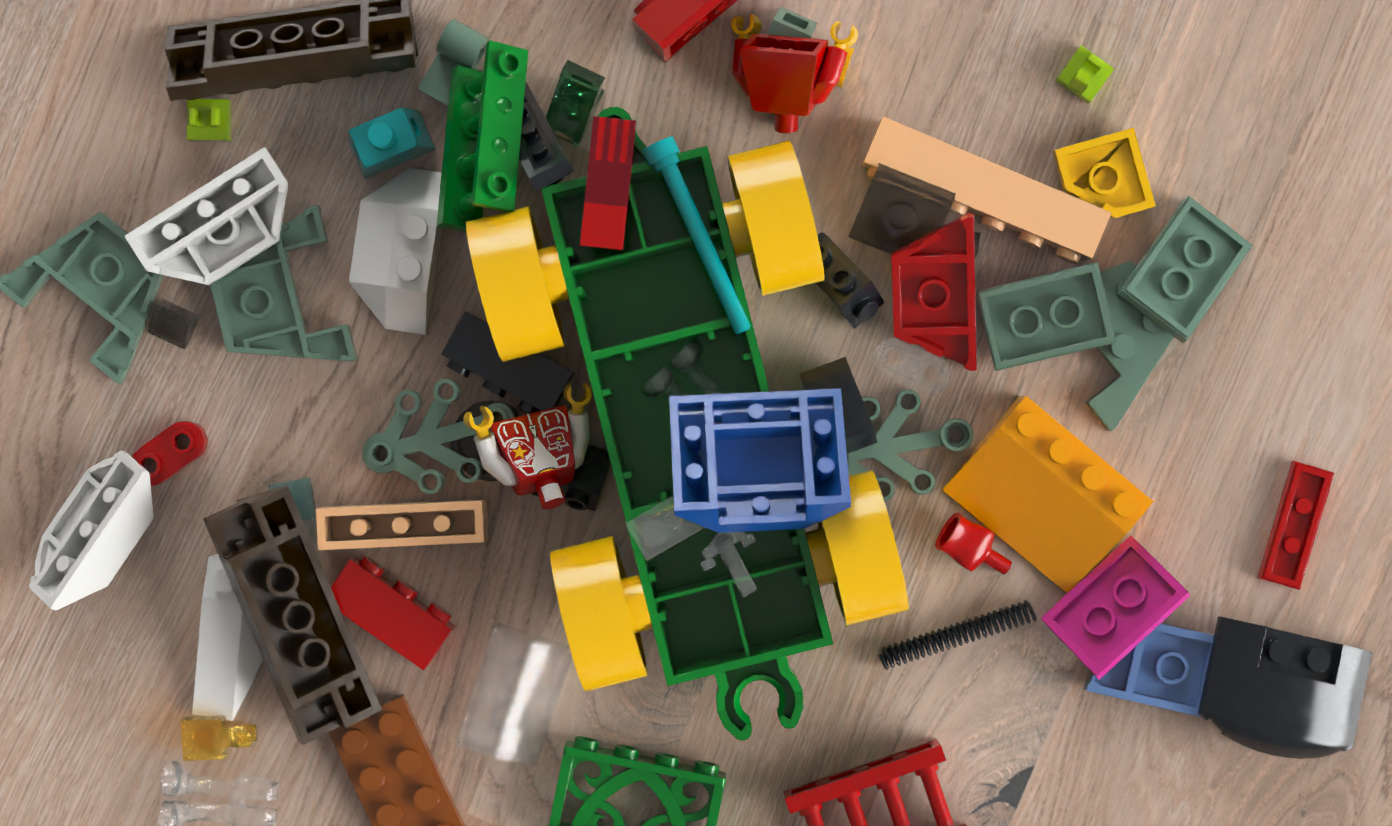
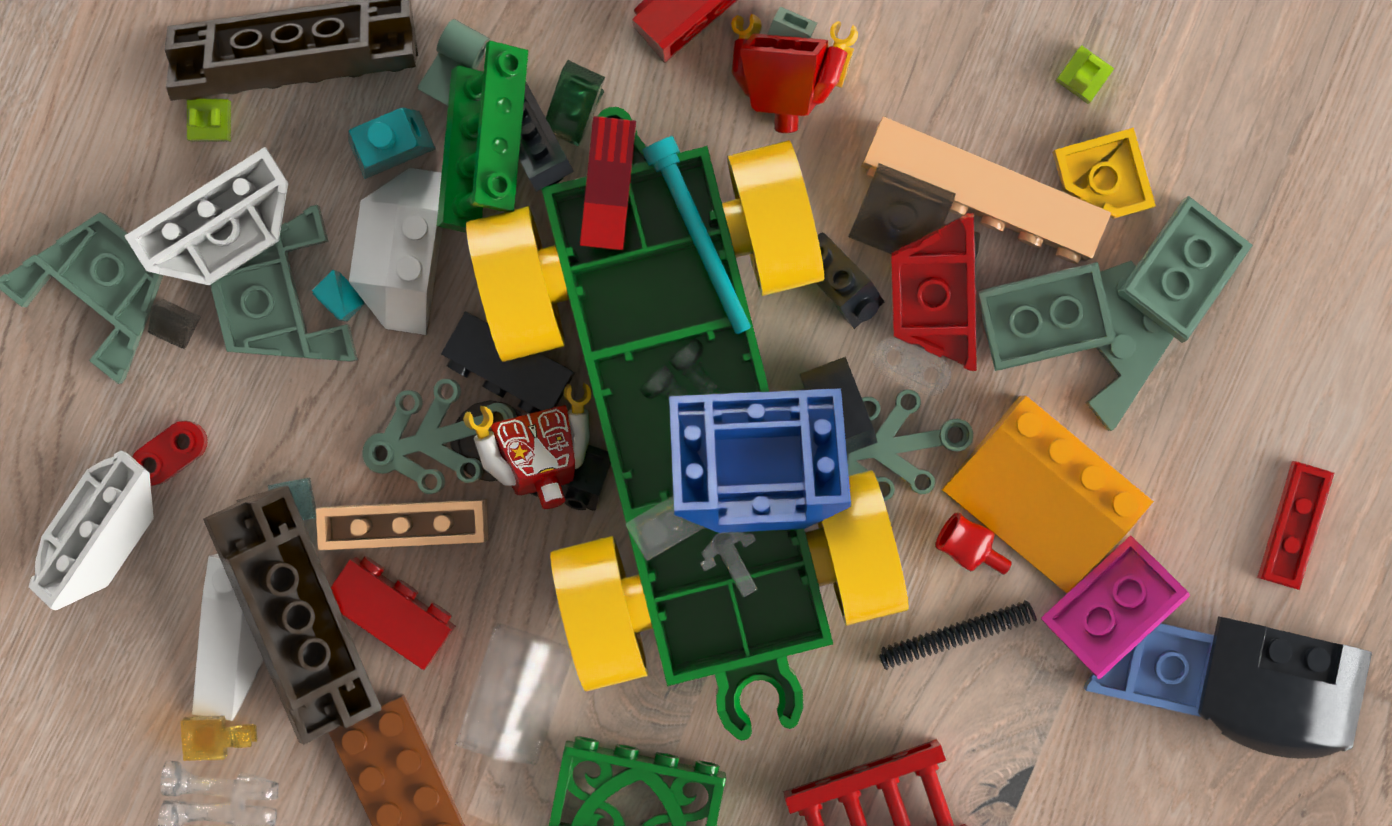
(338, 296): none -> teal slope

